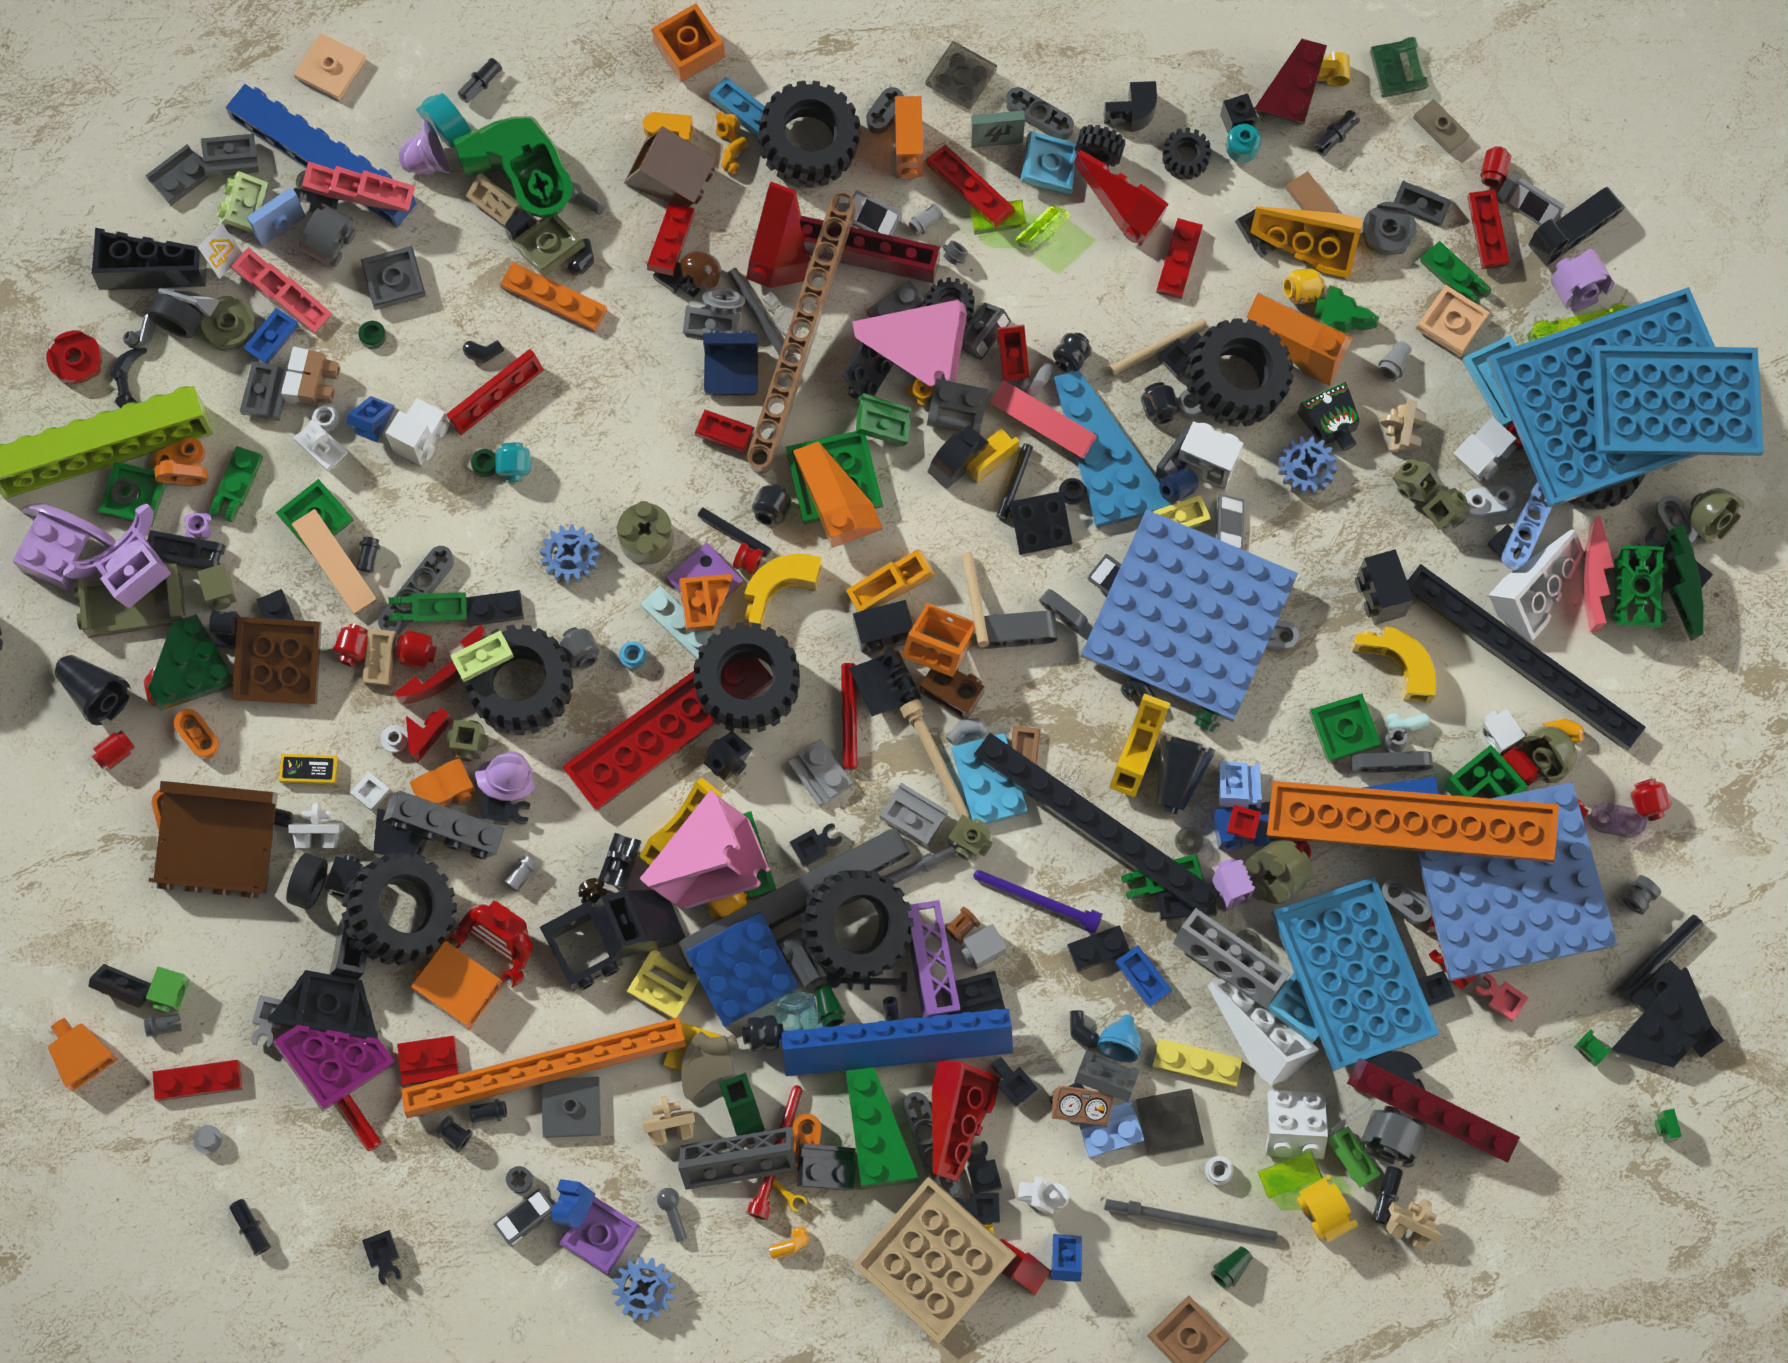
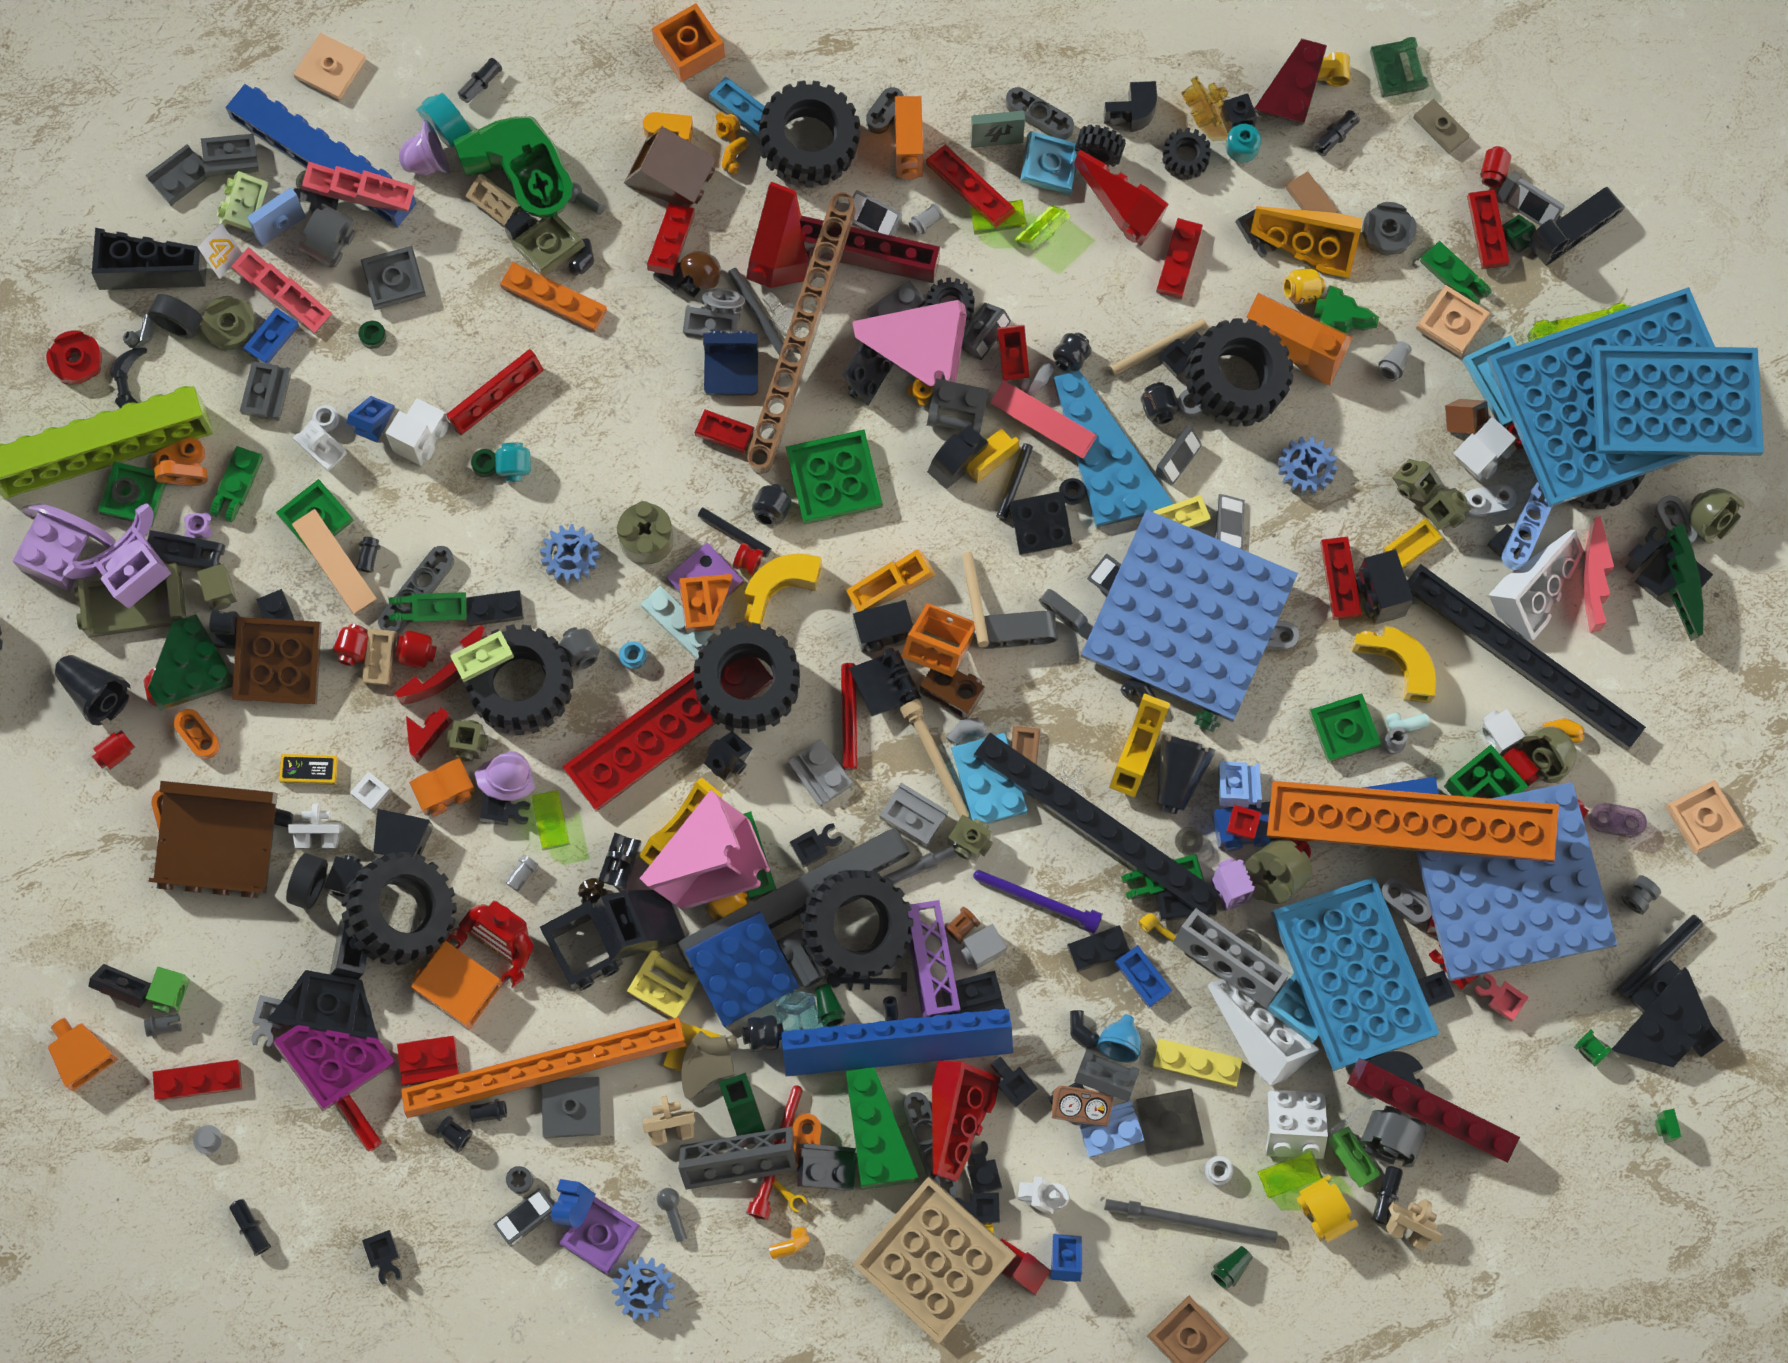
(201, 303): light grey slope -> none
(306, 378): medium nougat hips -> none
(400, 744): white plate -> none
(443, 824): black brick -> none
(481, 353): black arm -> none
(550, 820): none -> clear neon green plate
(838, 500): orange wedge -> none
(883, 420): green plate -> none
(955, 252): dark grey plate -> none
(961, 75): clear smoke plate -> none
(1150, 921): none -> yellow hand
(1178, 485): dark blue brick -> none
(1197, 93): none -> clear yellow hips
(1212, 452): white brick -> none
(1331, 416): torso -> none
(1340, 578): none -> red plate
(1392, 762): dark grey beam -> none
(1400, 425): tan hips -> none
(1415, 542): none -> yellow tile
(1423, 202): dark grey slope -> none
(1466, 415): none -> dark orange panel
(1518, 232): none -> dark green slope
(1581, 280): lavender brick -> none
(1625, 590): green piece -> none
(1651, 799): red head -> none
(1704, 817): none -> light nougat plate

